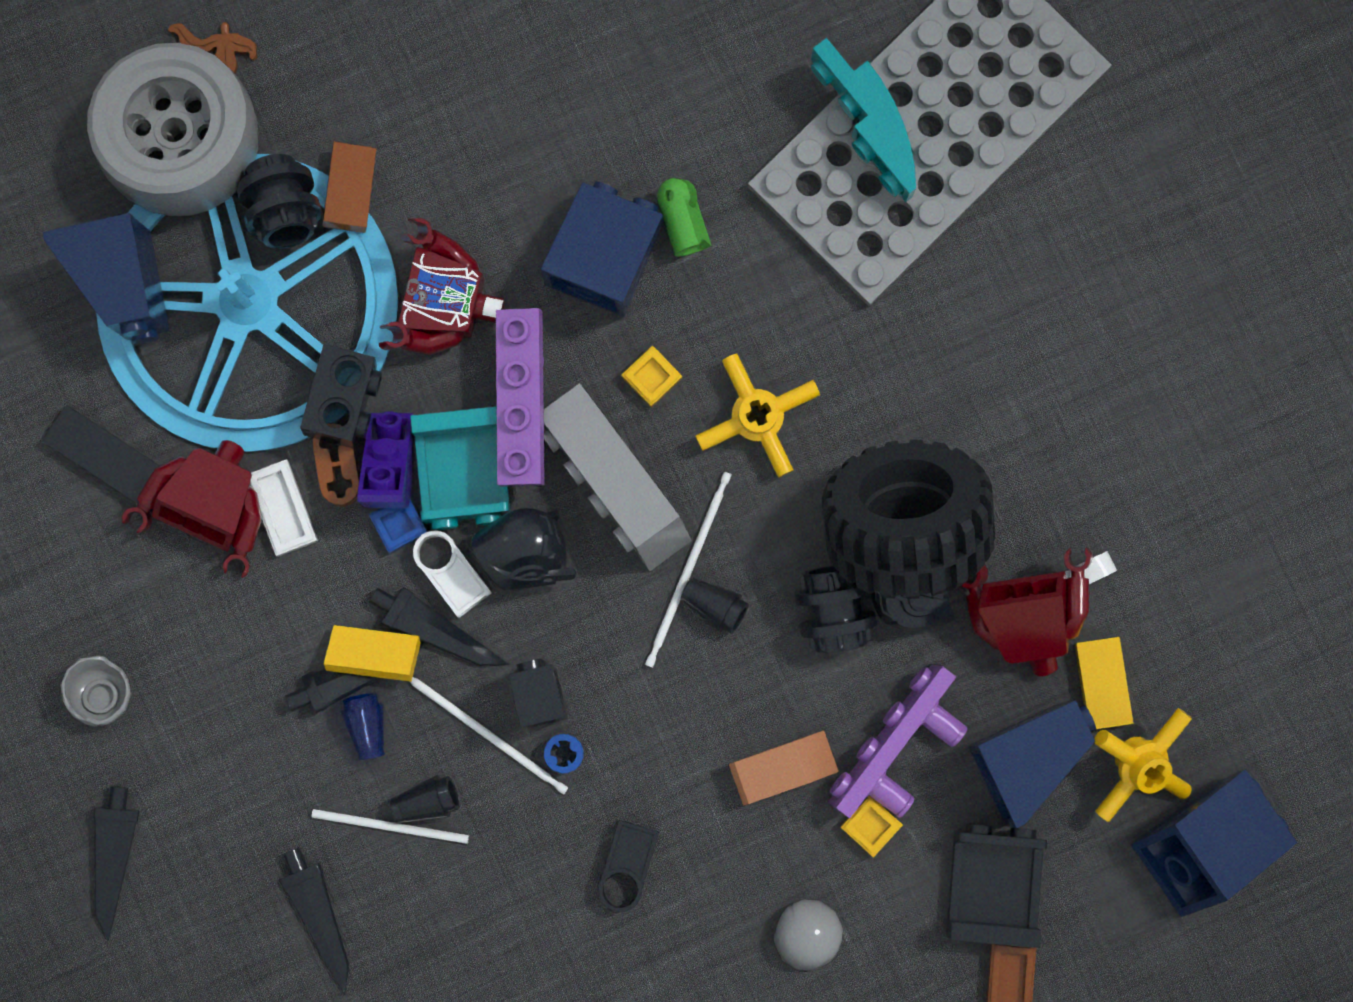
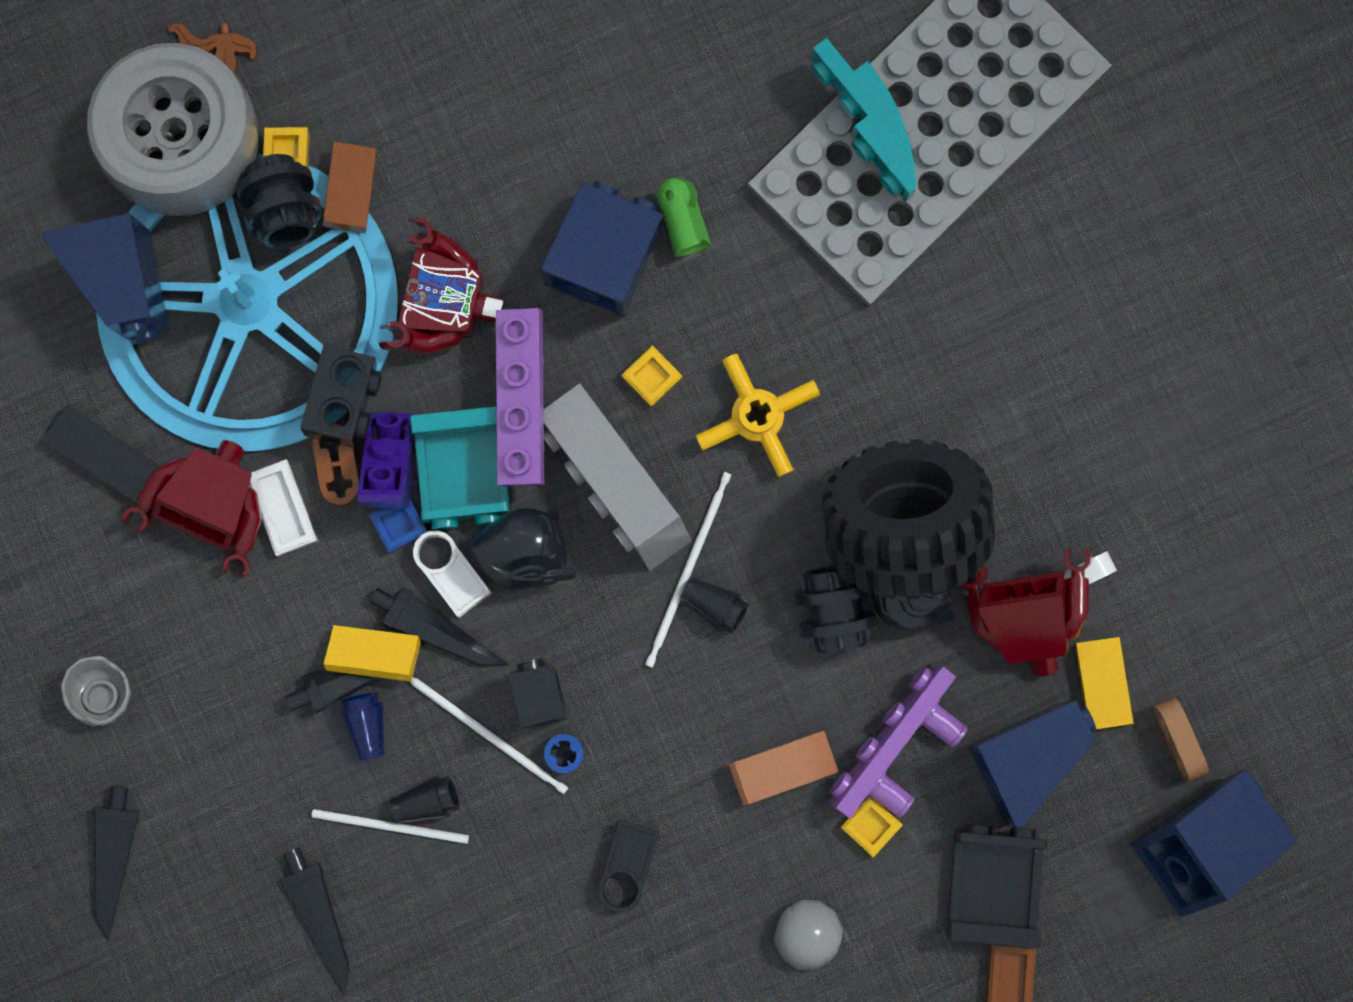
(288, 141): none -> yellow tile
(1143, 764): yellow bar -> none
(1181, 740): none -> medium nougat beam

